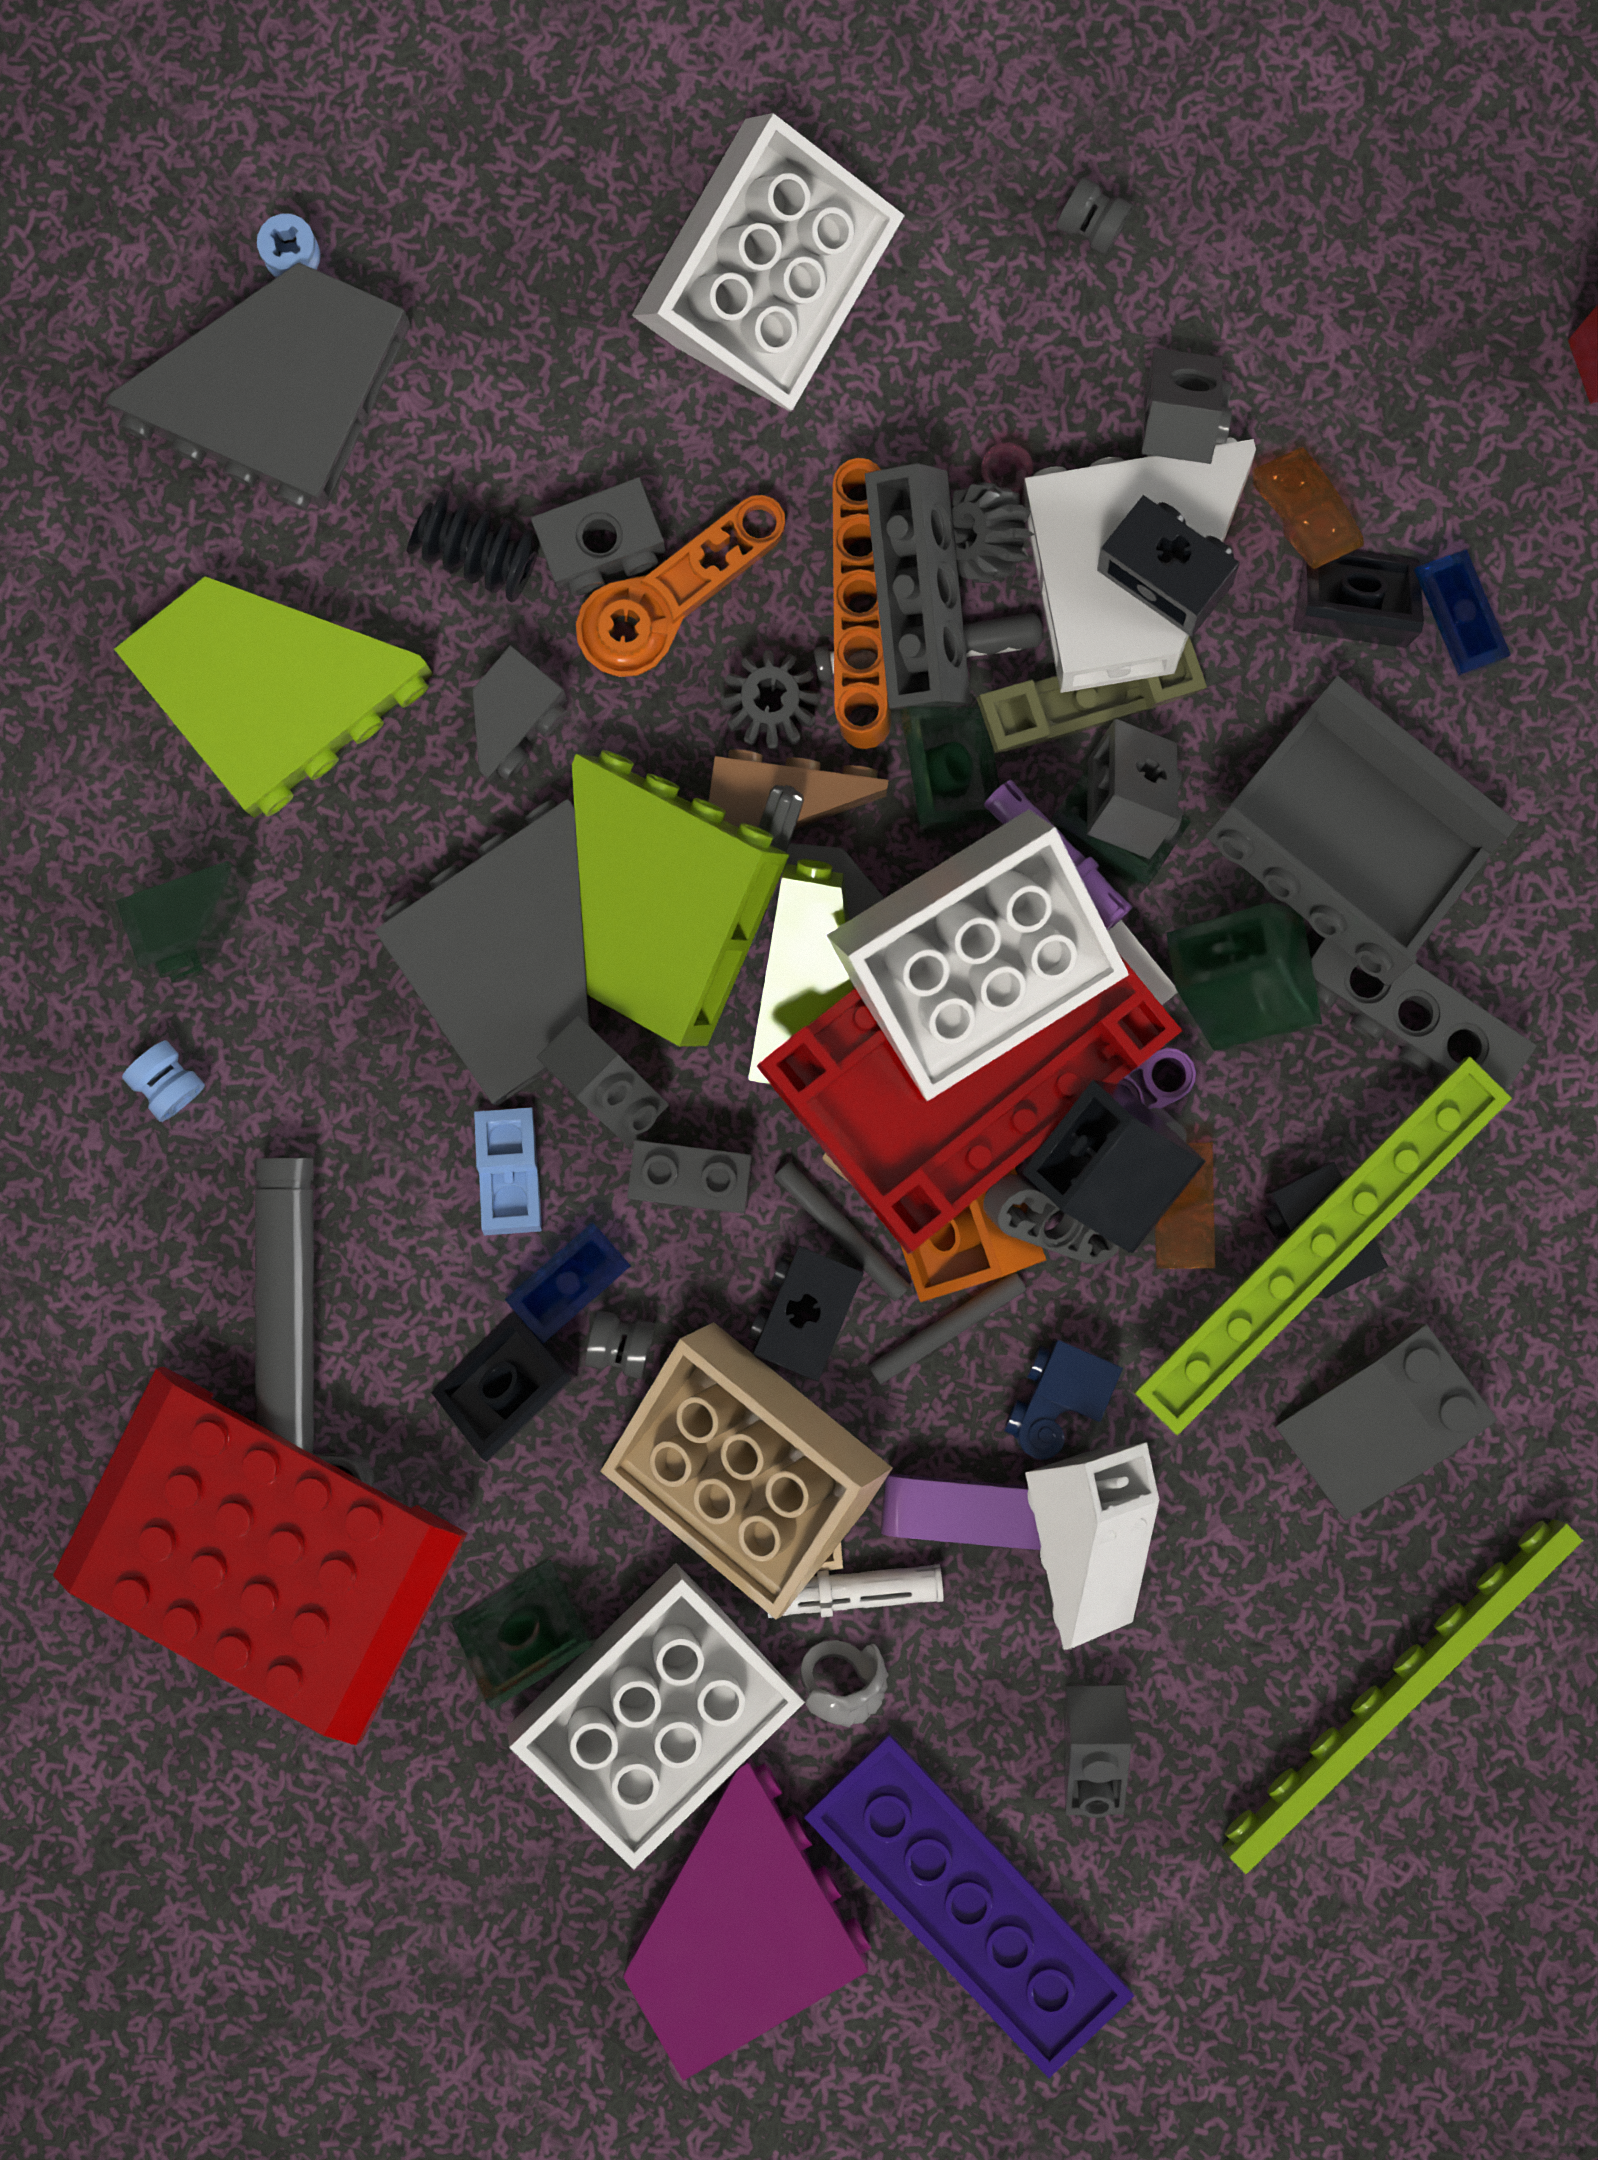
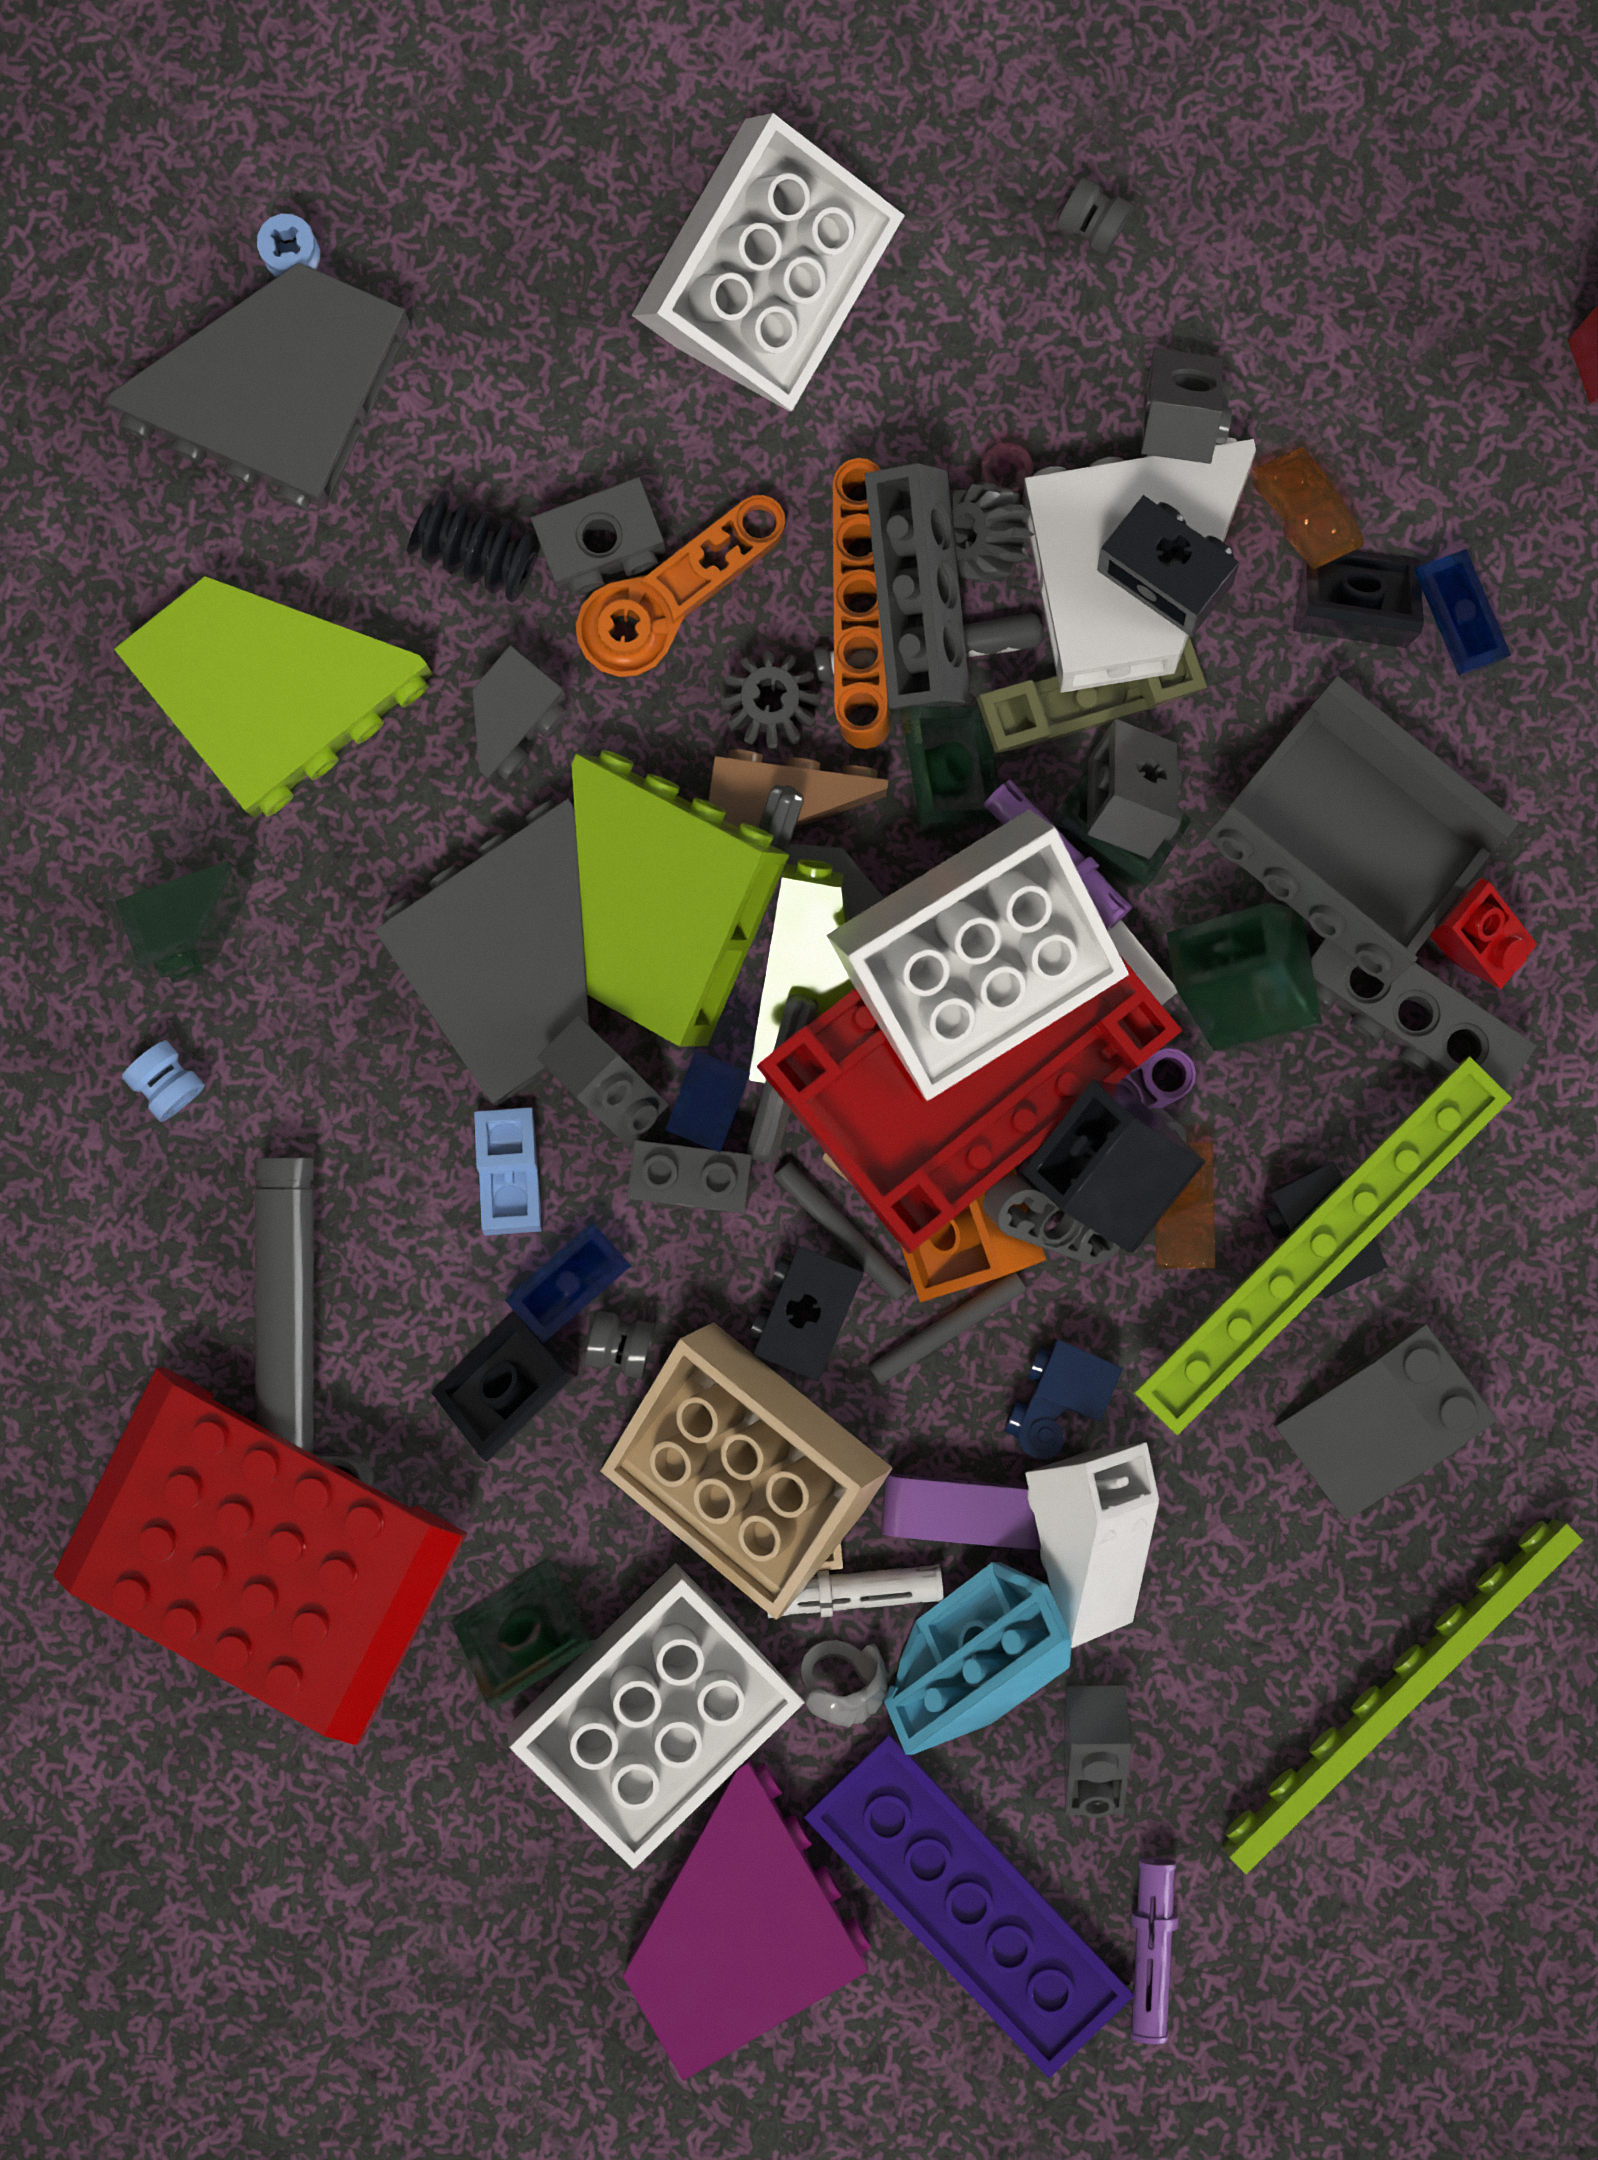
(708, 1101): none -> clear blue slope
(772, 1110): none -> dark grey axle
(976, 1657): none -> medium azure wedge
(1151, 2017): none -> medium lavender pin
(1483, 935): none -> red slope

